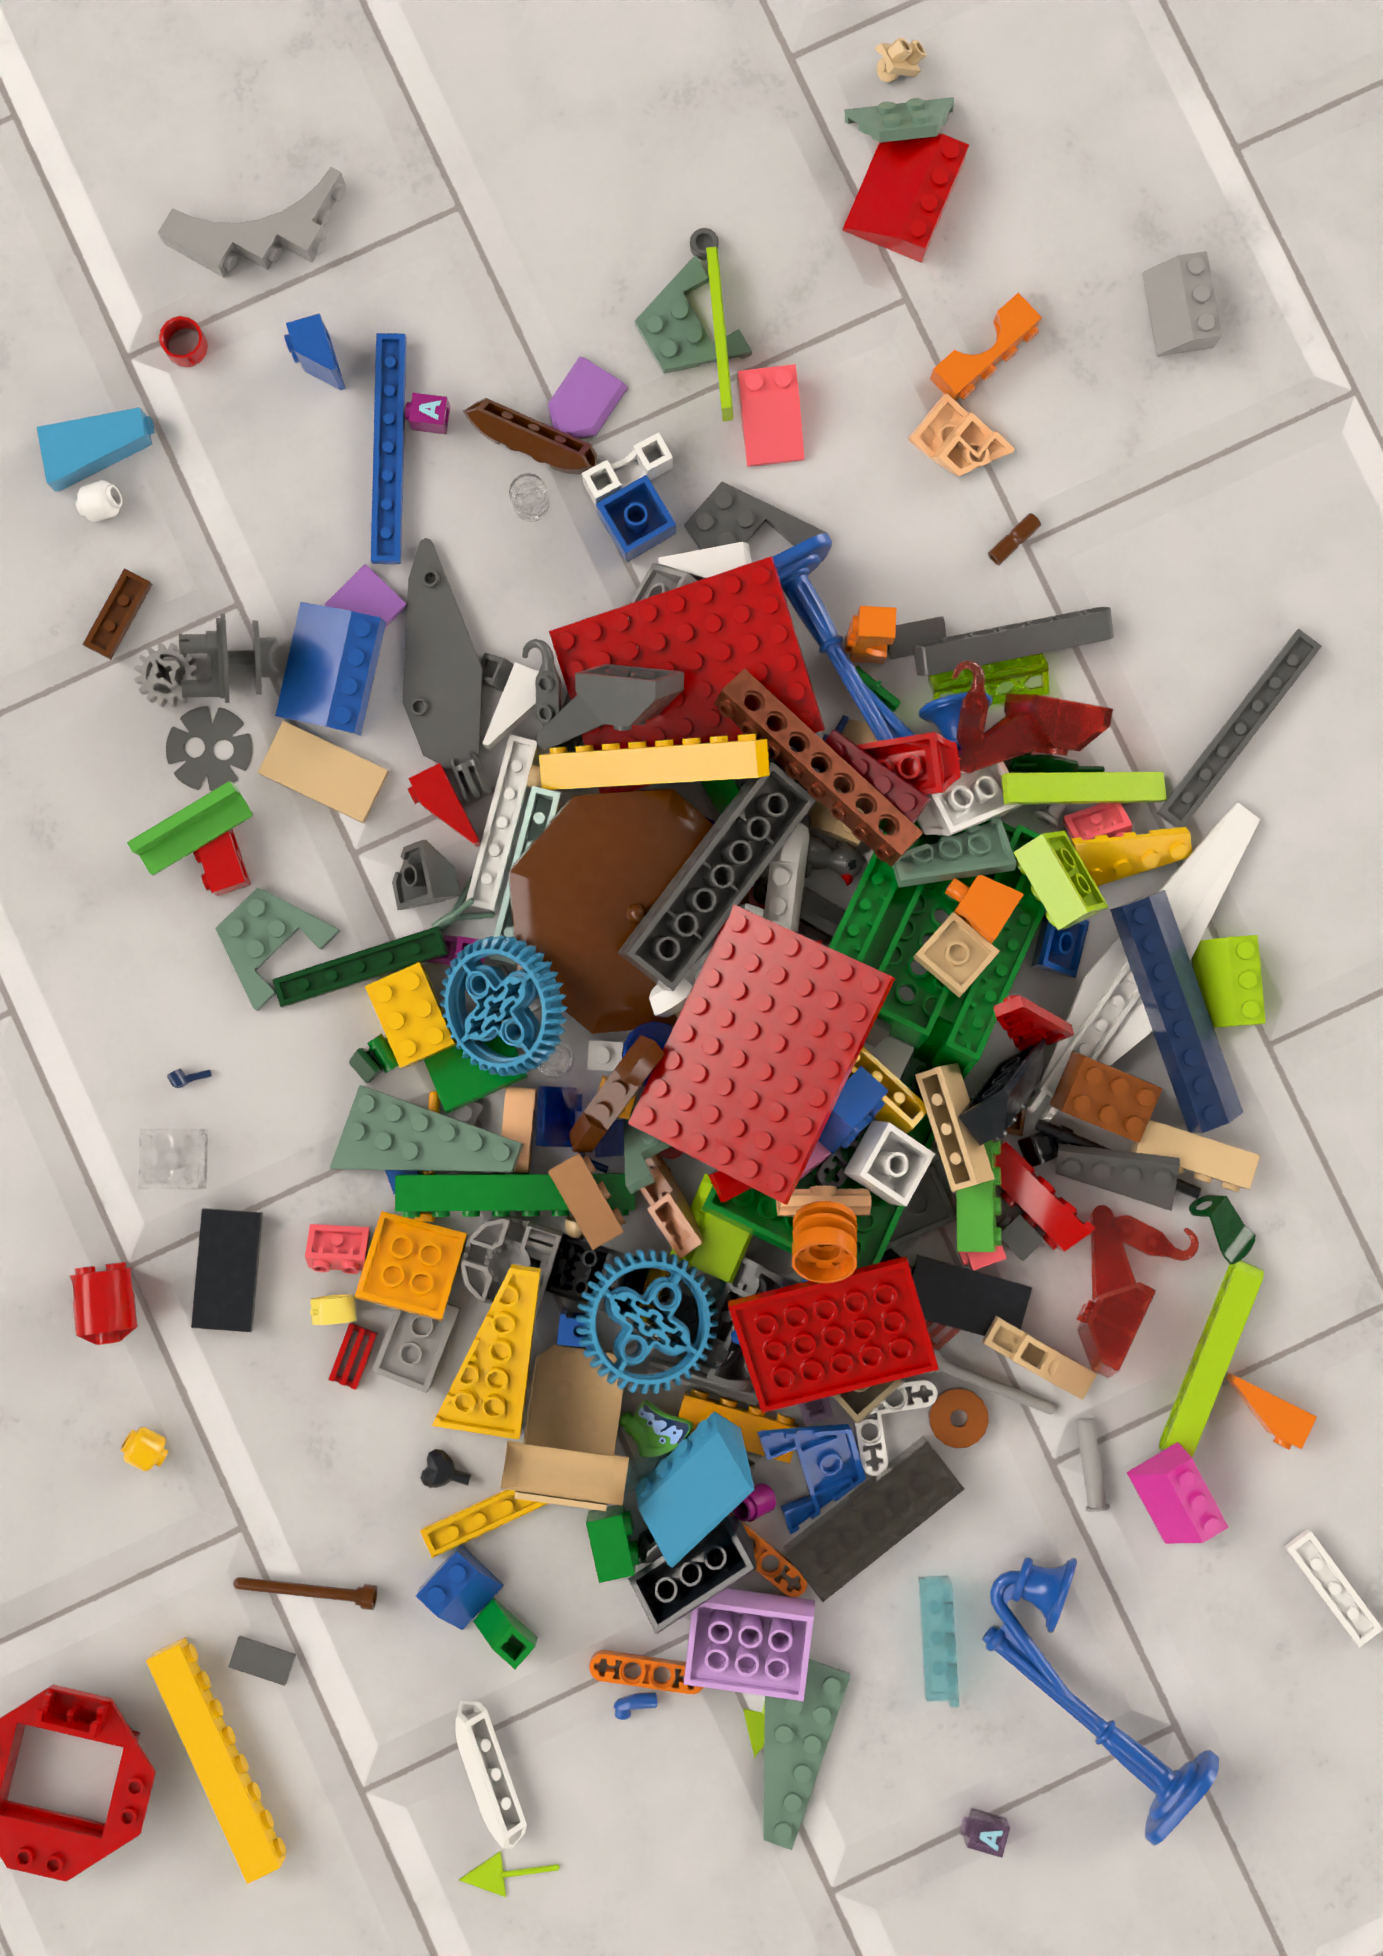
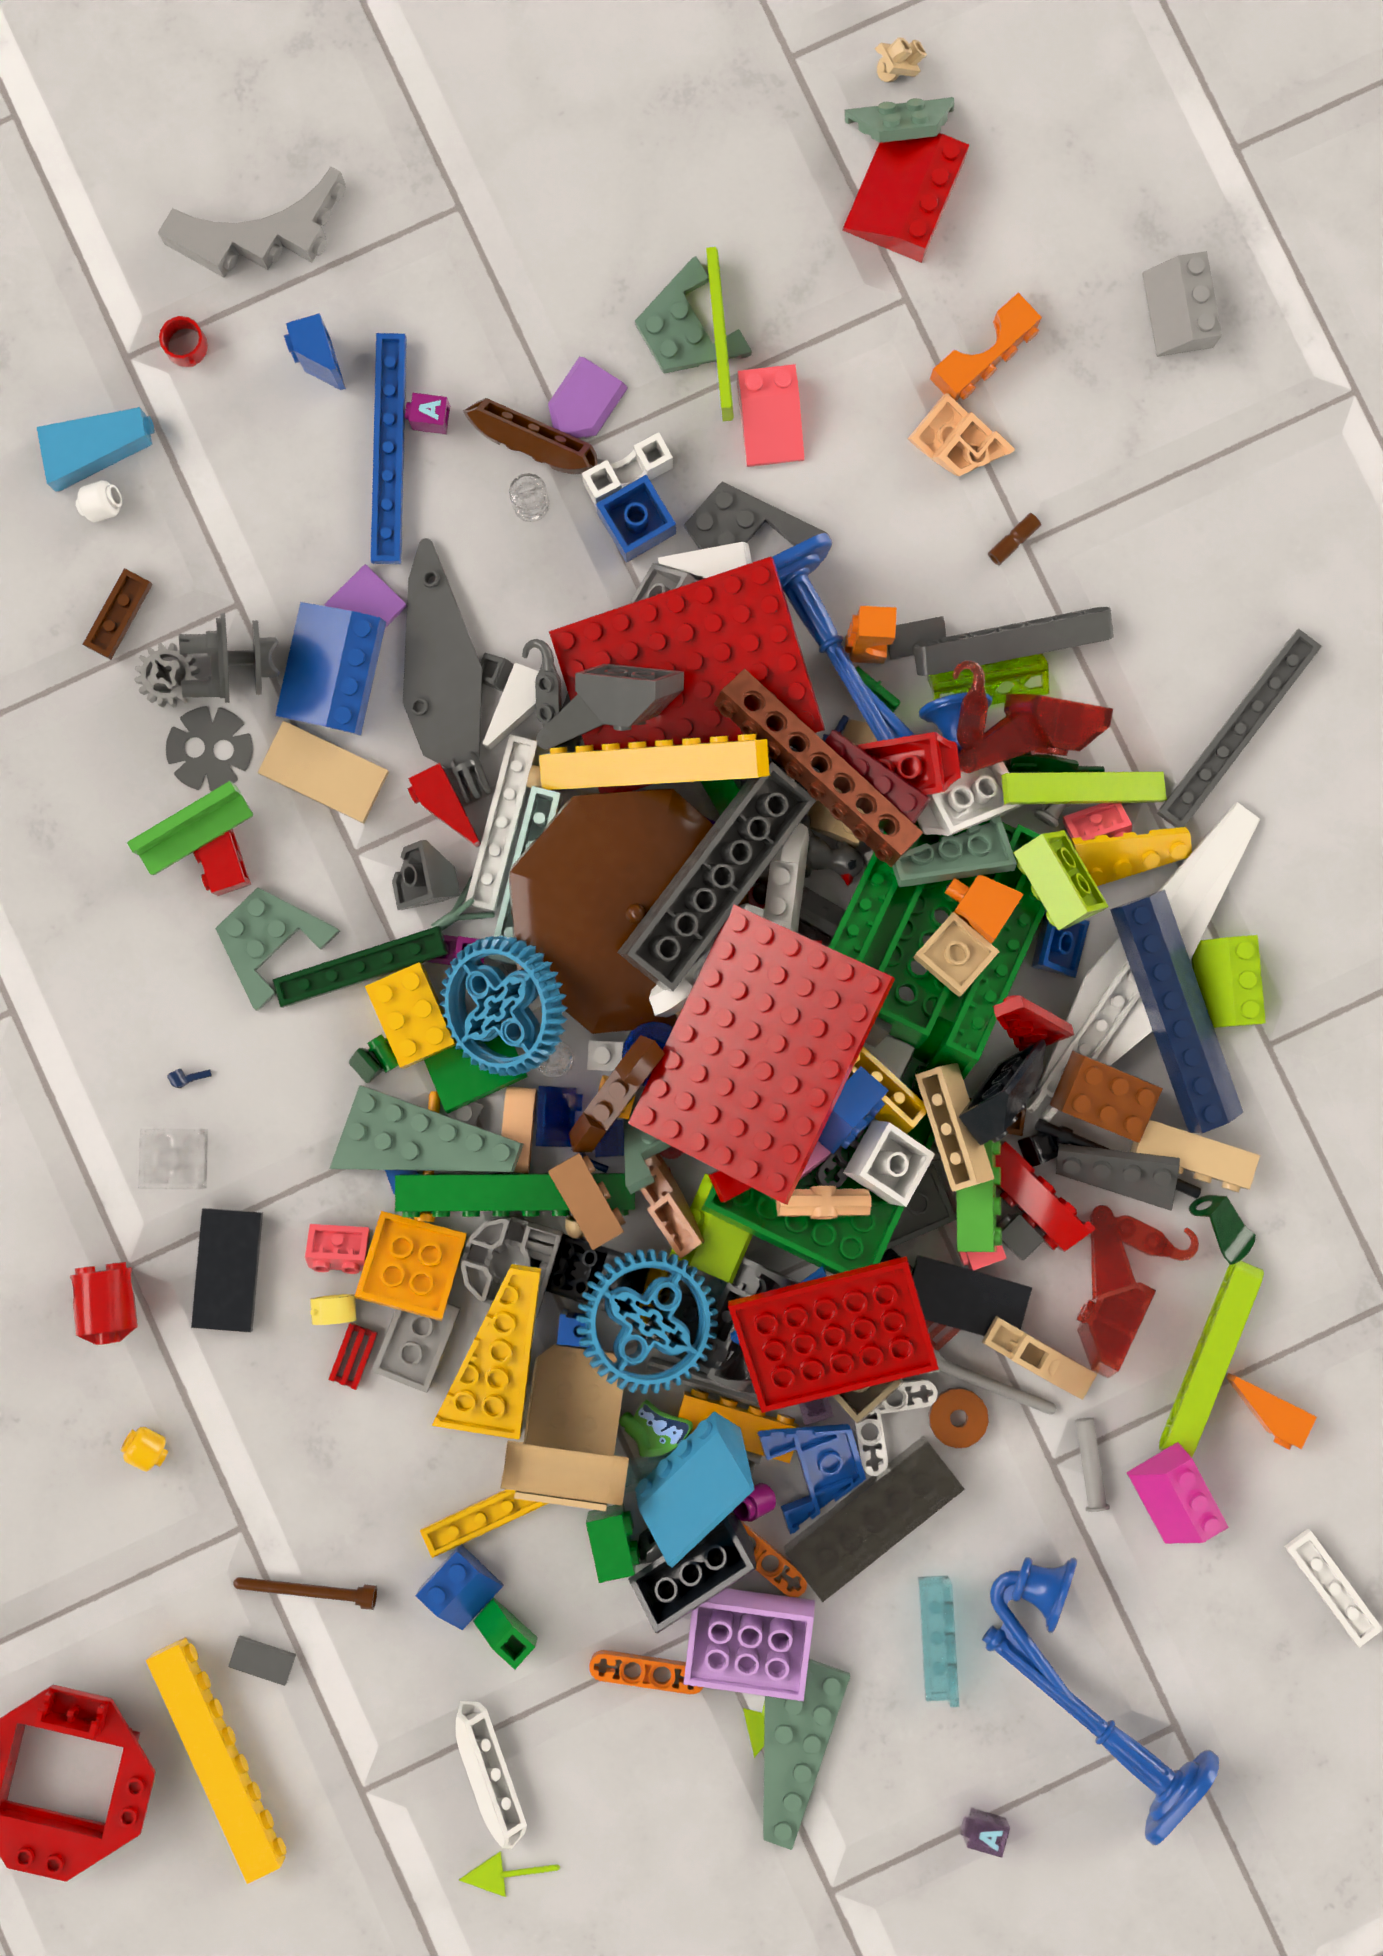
(441, 1471): black rock -> none
(633, 1702): blue arm -> none
(701, 240): dark grey tile -> none
(824, 1242): orange wheel -> none

